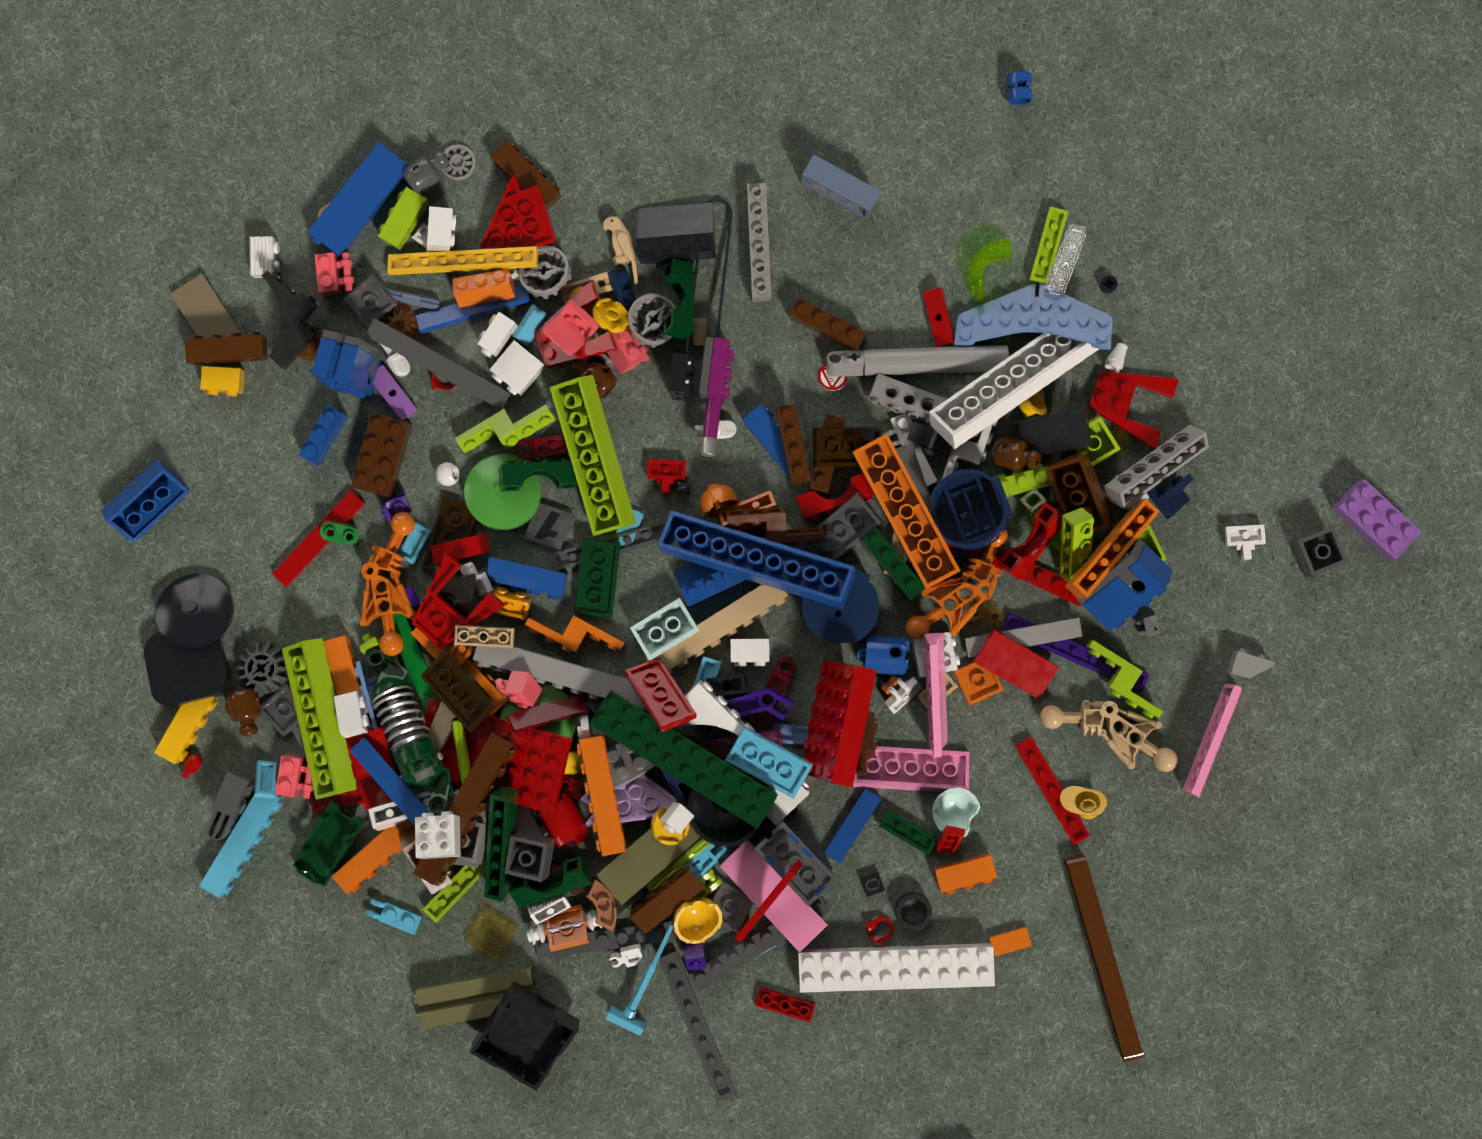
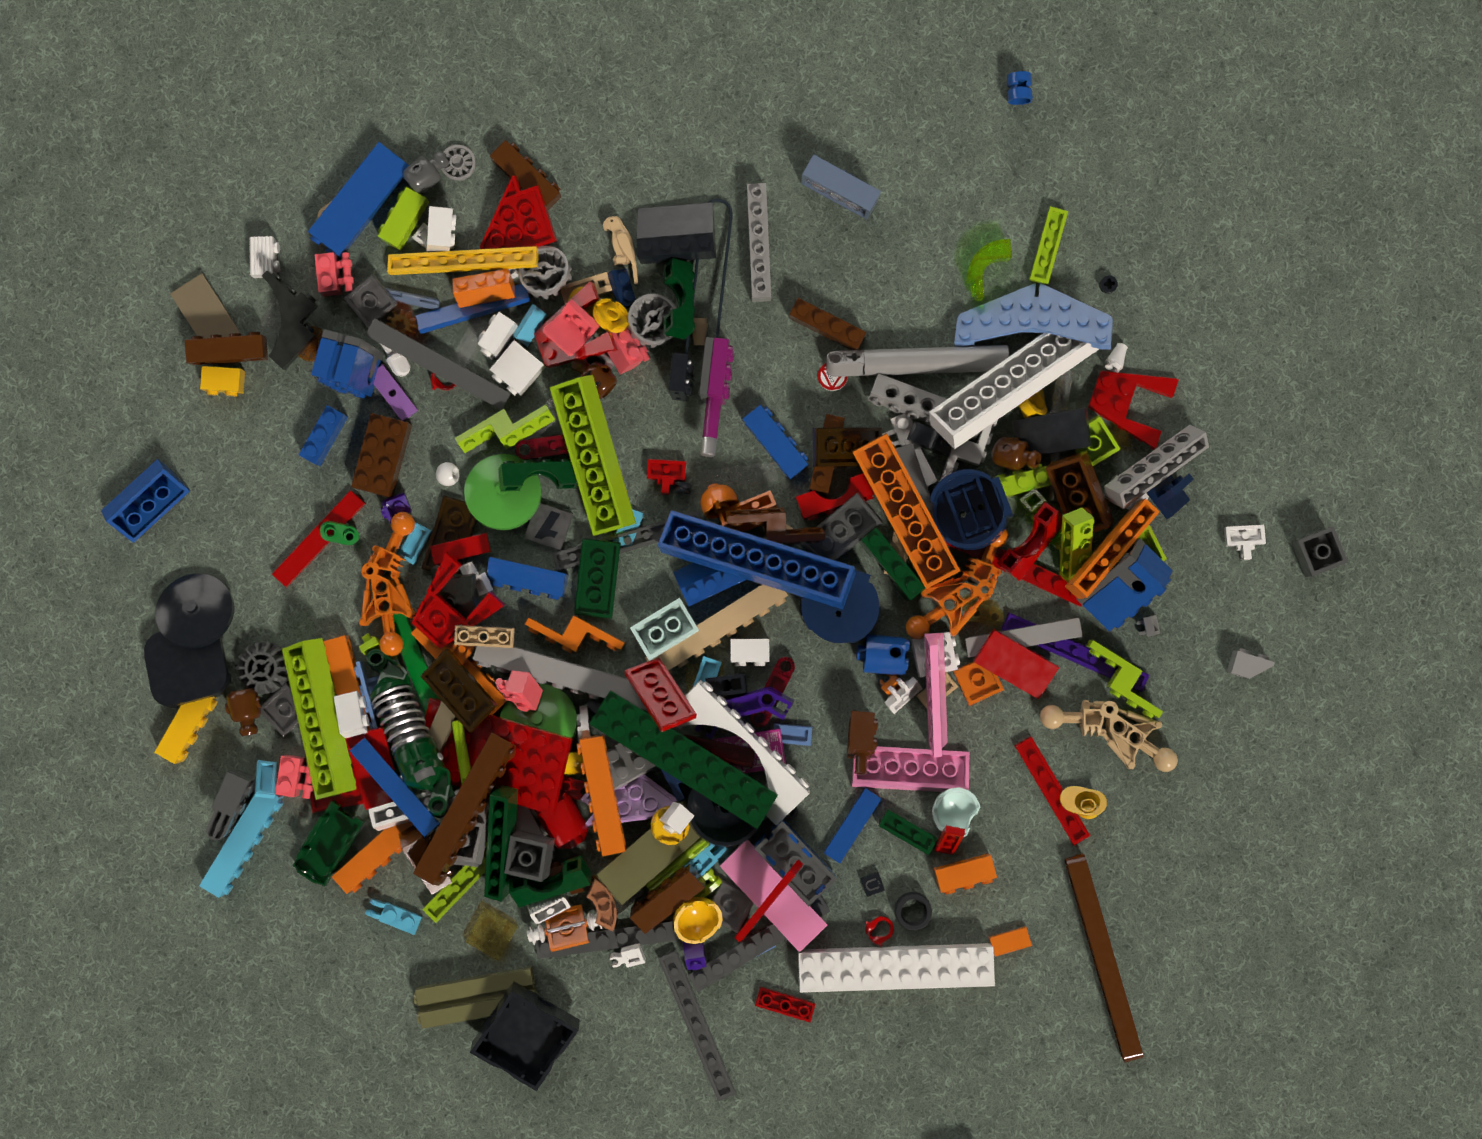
(191, 765): red cylinder -> none
(412, 597): dark purple tile -> none
(437, 835): white brick -> none
(516, 604): light orange bracket -> none
(547, 713): dark red tile -> none
(626, 1018): medium azure piece -> none
(726, 429): white arm -> none
(768, 762): medium azure tile -> none
(793, 444): reddish brown brick -> none
(838, 721): red brick -> none
(937, 306): red tile -> none
(1065, 259): clear tile -> none
(1212, 739): bright pink arch -> none
(1376, 520): medium lavender brick -> none

